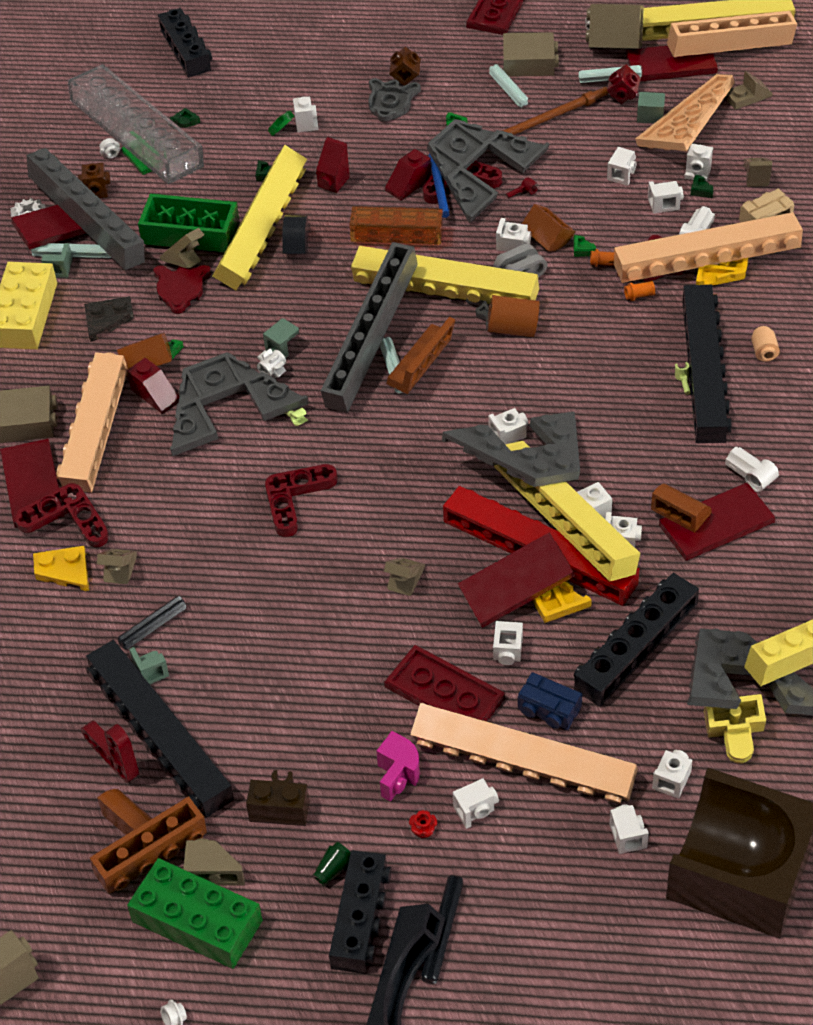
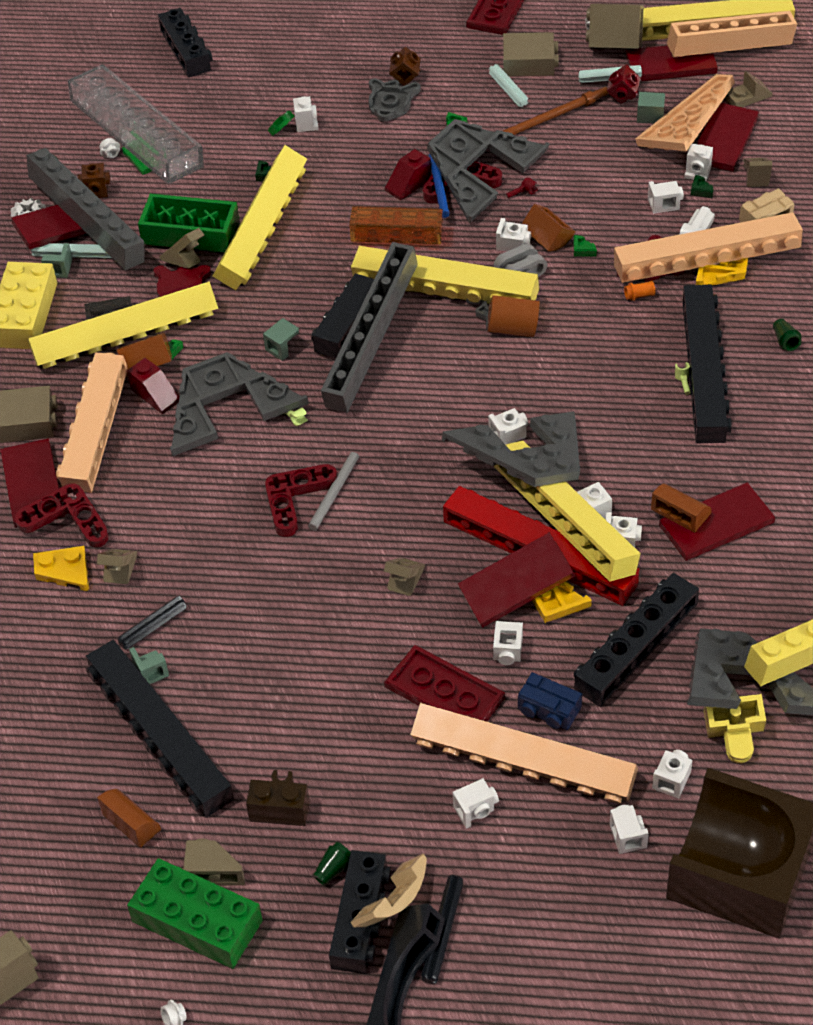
(114, 748): dark red beam -> none
(121, 324): none -> light yellow brick
(141, 848): dark orange brick -> none
(185, 118): dark green tile -> none
(271, 363): white gear -> none
(295, 234): black brick -> none
(333, 165): dark red slope -> none
(333, 491): none -> light grey bar
(338, 321): none -> black brick
(390, 355): light aqua axle -> none
(401, 762): dark pink brick -> none
(408, 881): none -> tan slope
(421, 356): dark orange fence -> none
(423, 830): red plate -> none
(601, 258): orange pin -> none
(621, 166): white brick -> none
(728, 134): none -> dark red tile
(756, 472): white piece -> none
(765, 344): light nougat brick -> none
(787, 335): none -> dark green cone

